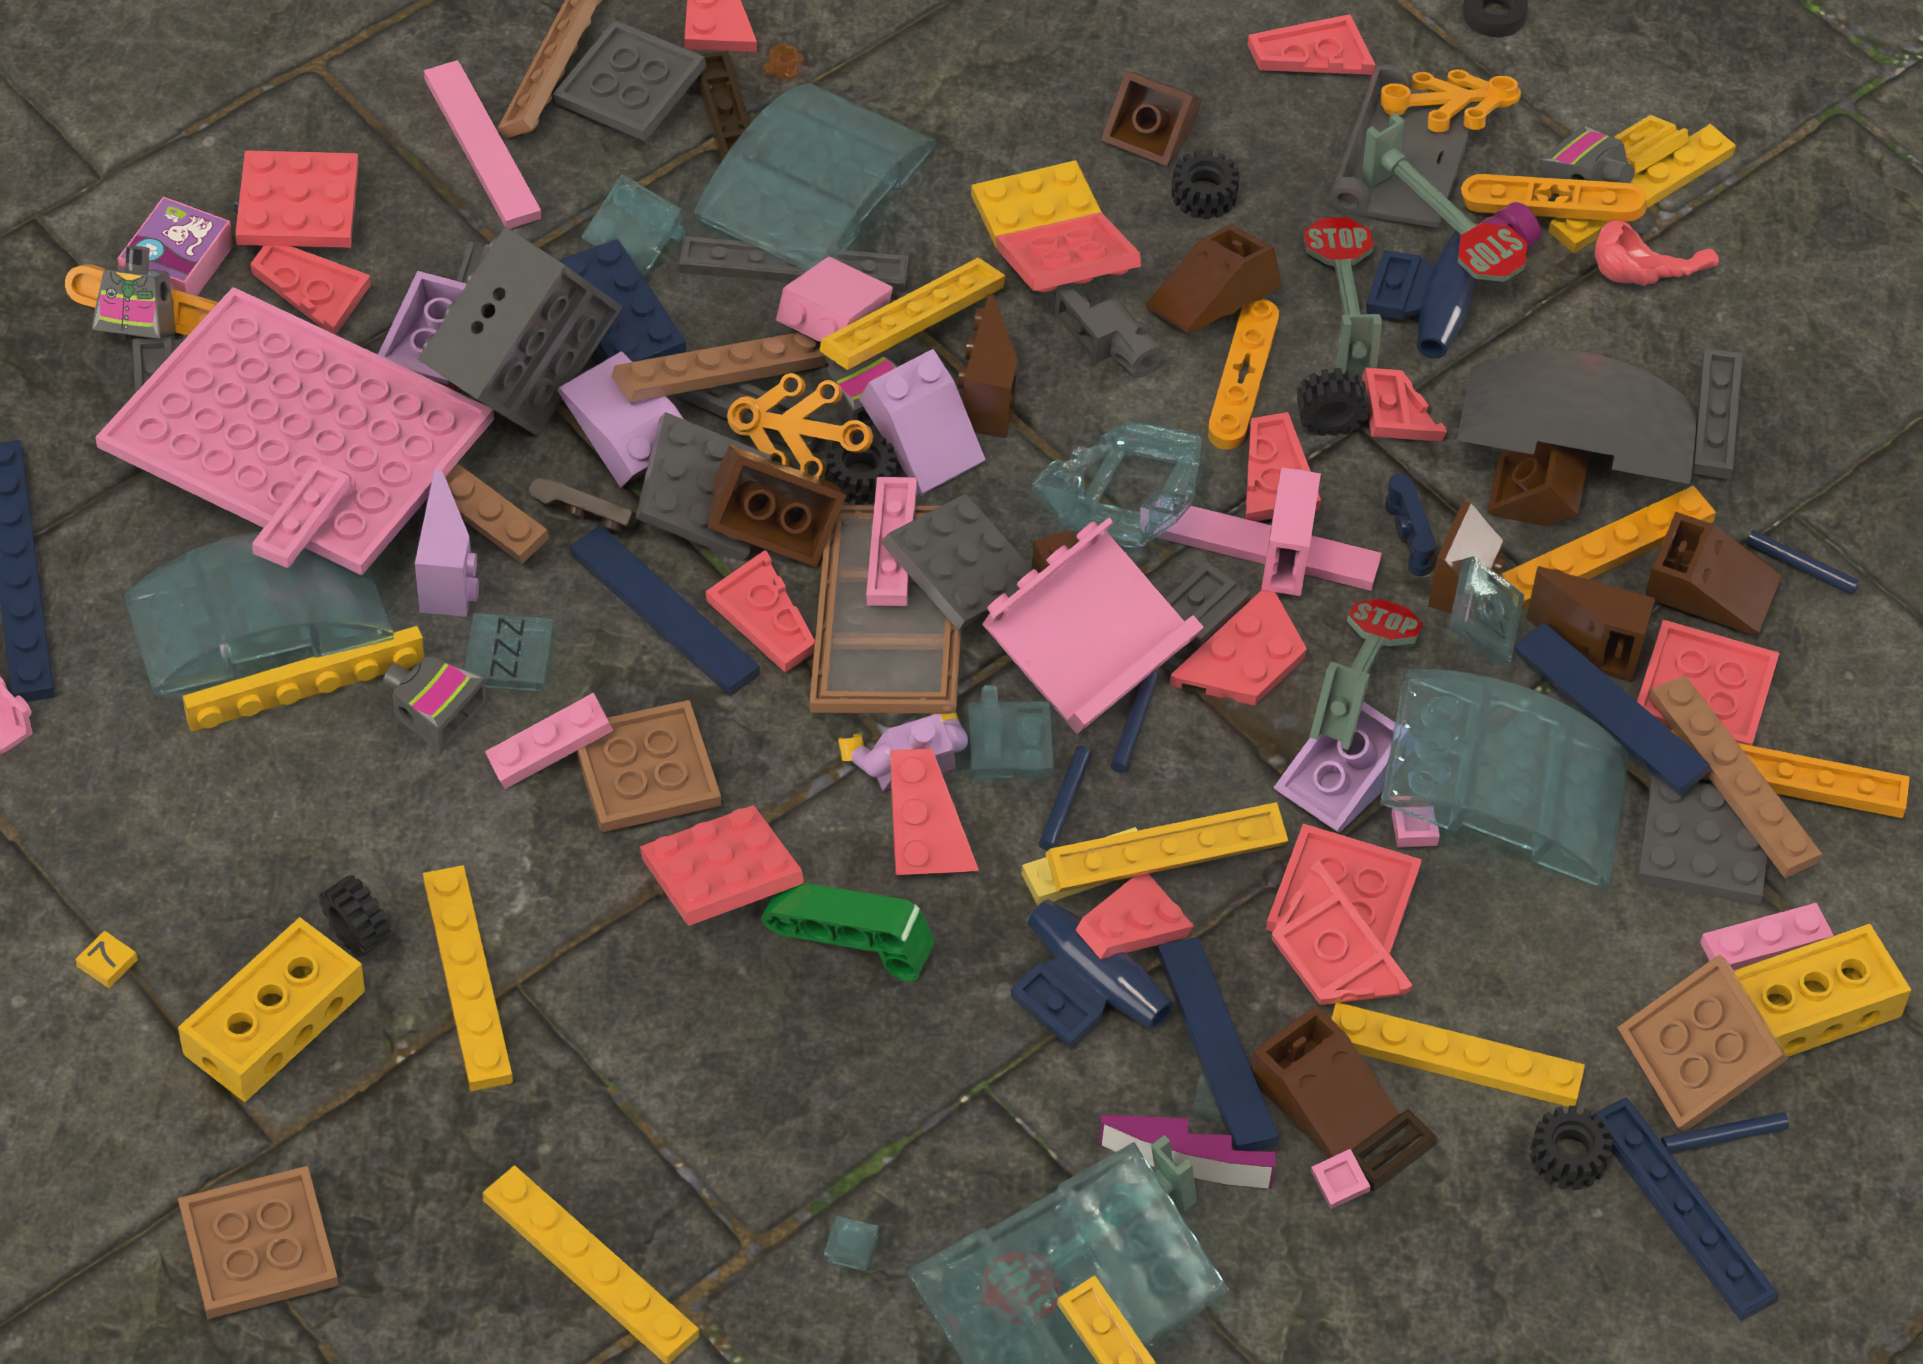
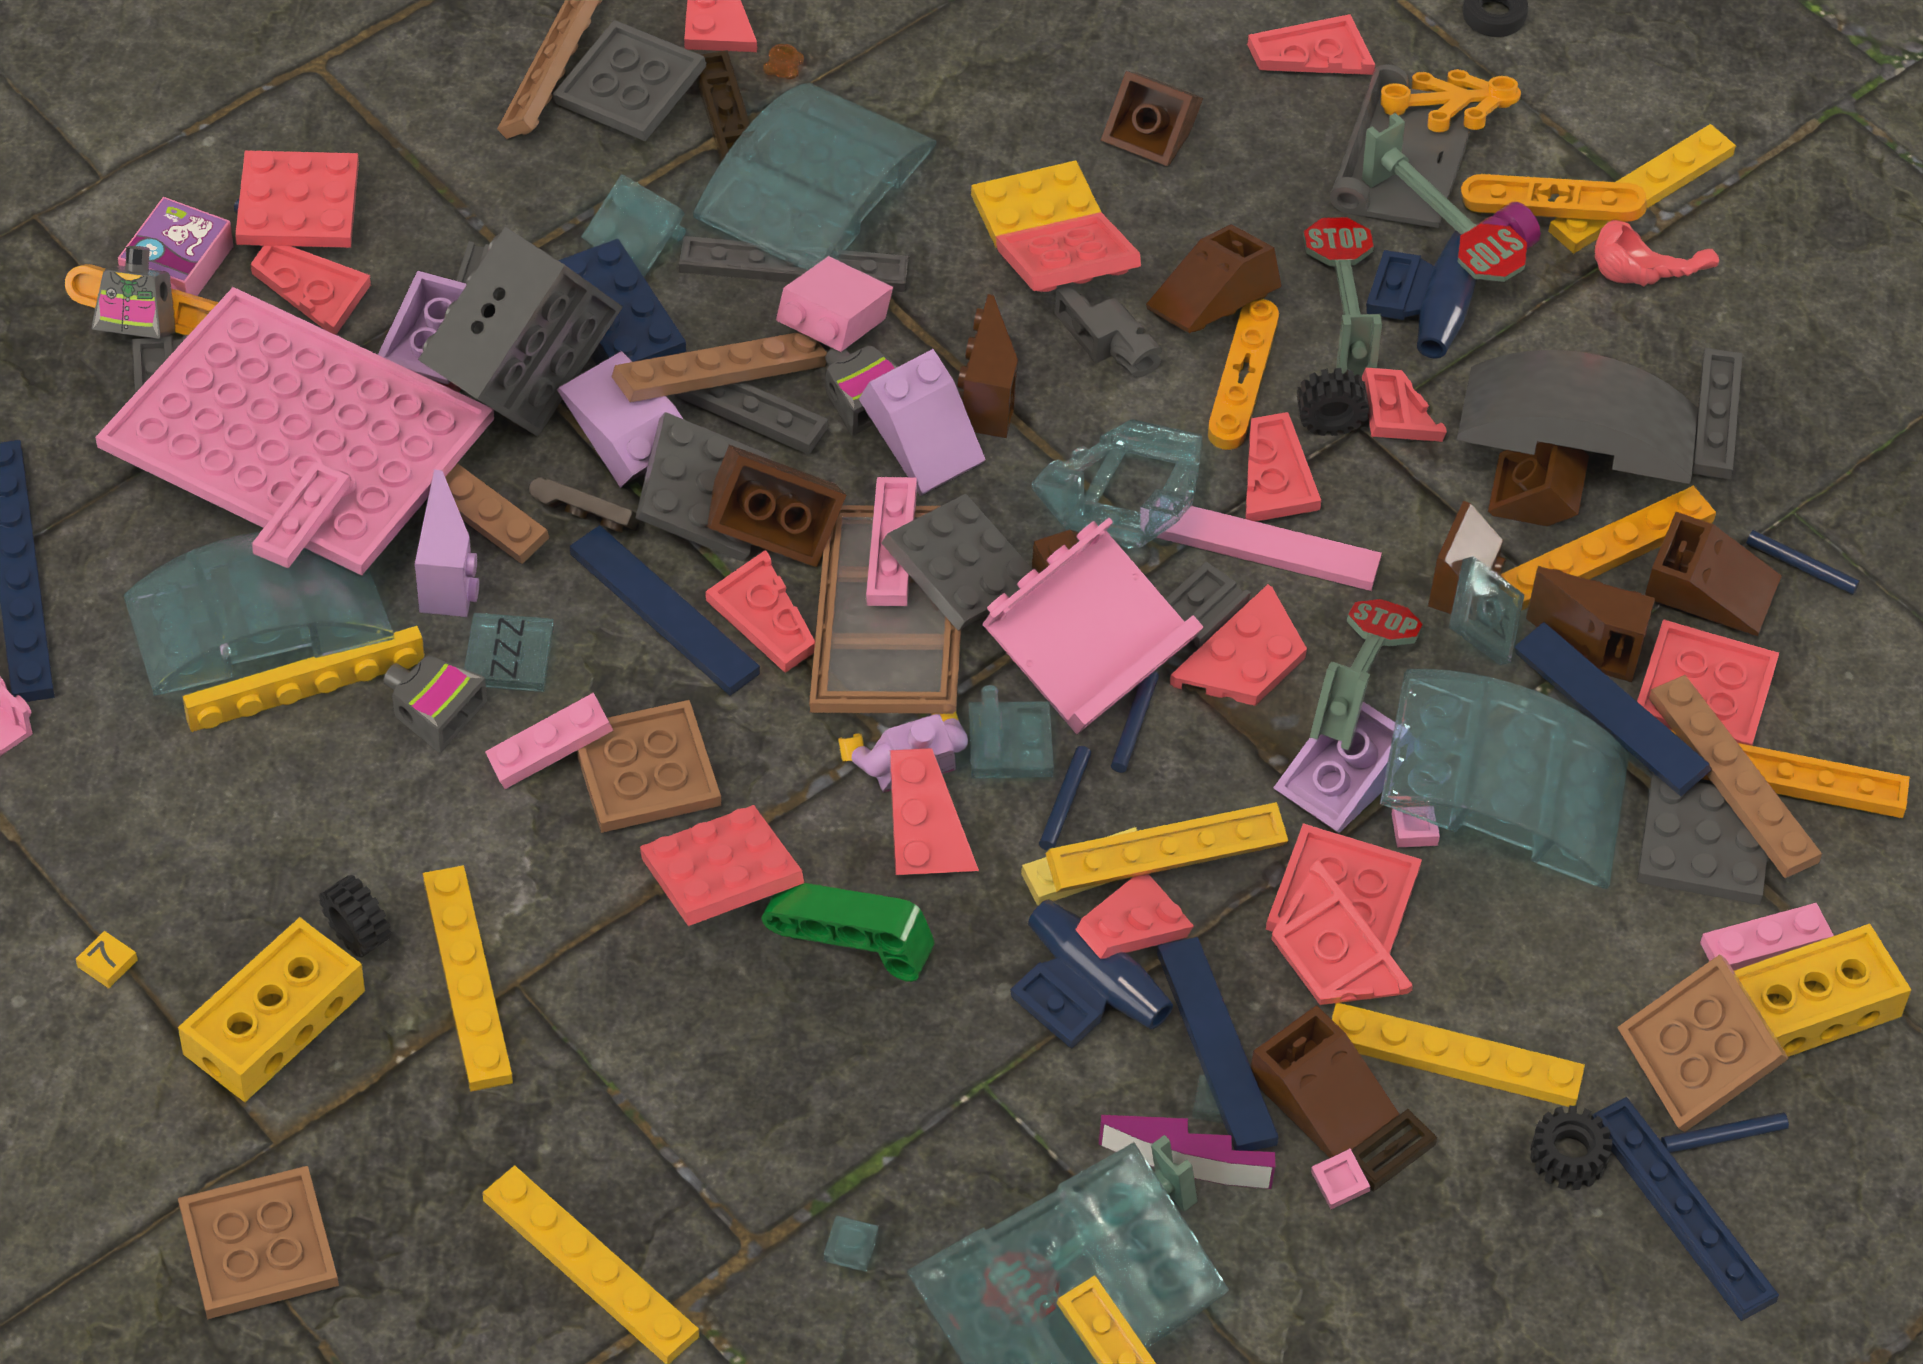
(482, 145): bright pink tile -> none
(793, 422): light orange plant -> none
(860, 484): black tyre -> none
(912, 313): yellow plate -> none
(1205, 169): black tyre -> none
(1291, 531): bright pink brick -> none
(1411, 523): dark blue plate -> none
(1588, 156): dark grey torso -> none
(1651, 141): yellow plate -> none

